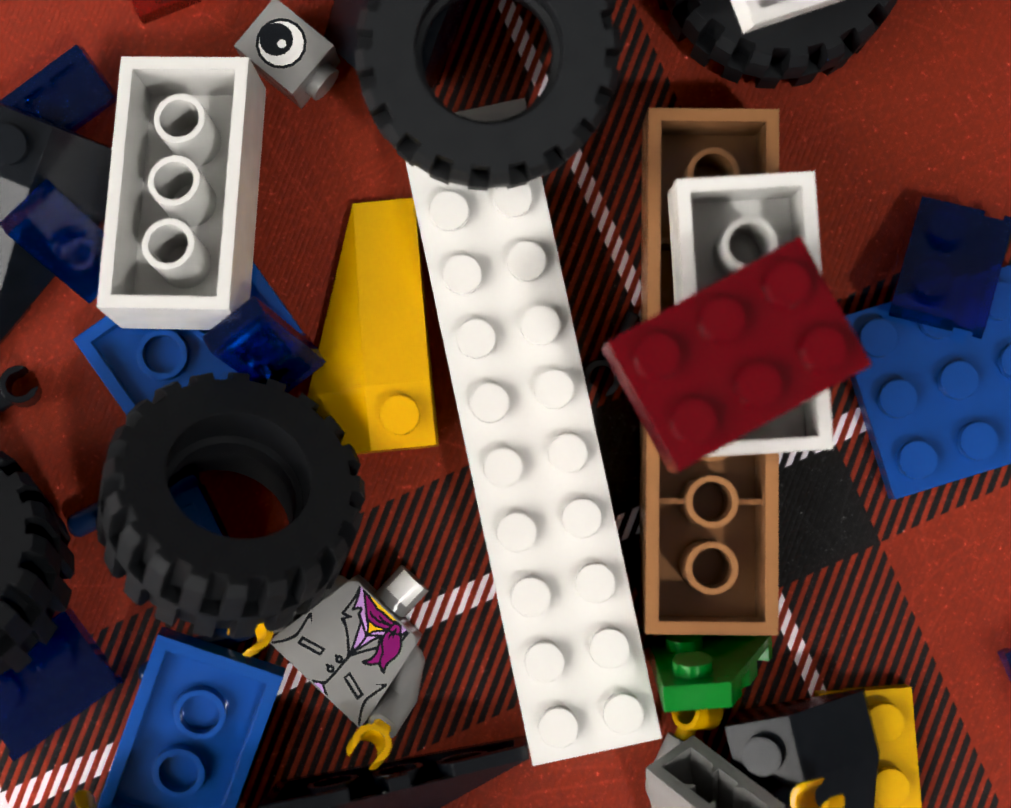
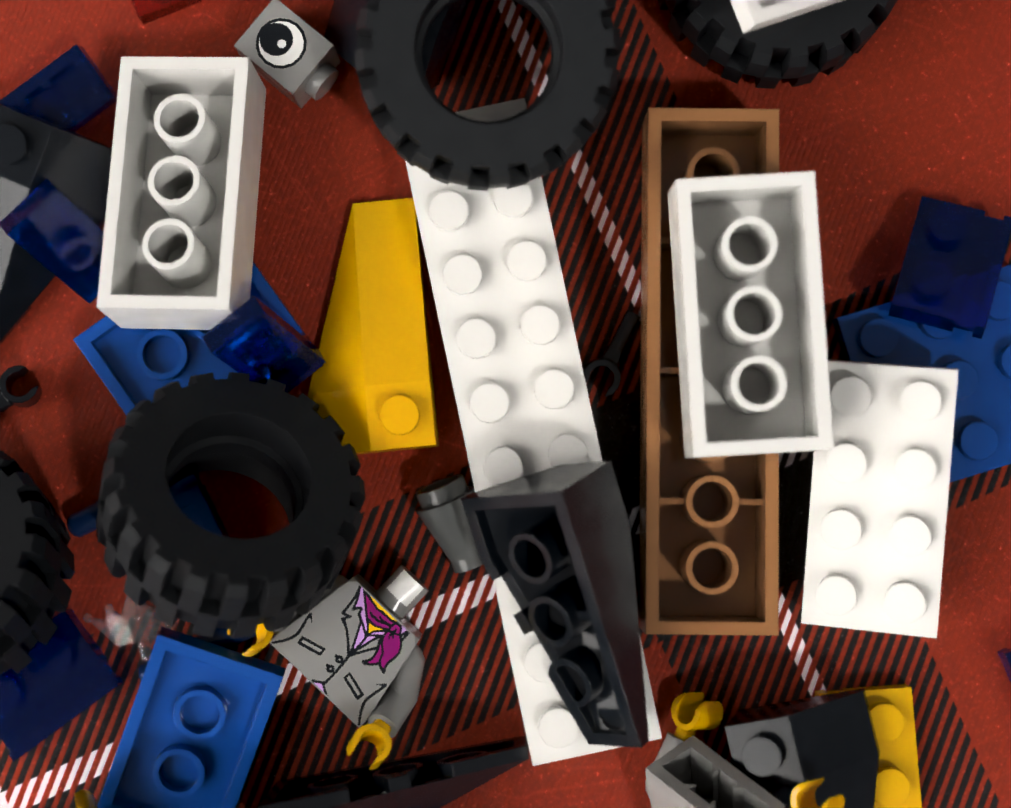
(132, 626): none -> clear piece
(447, 522): none -> dark grey cone
(571, 568): none -> black wedge
(705, 669): green wing -> none
(735, 355): dark red brick -> none
(881, 500): none -> white brick

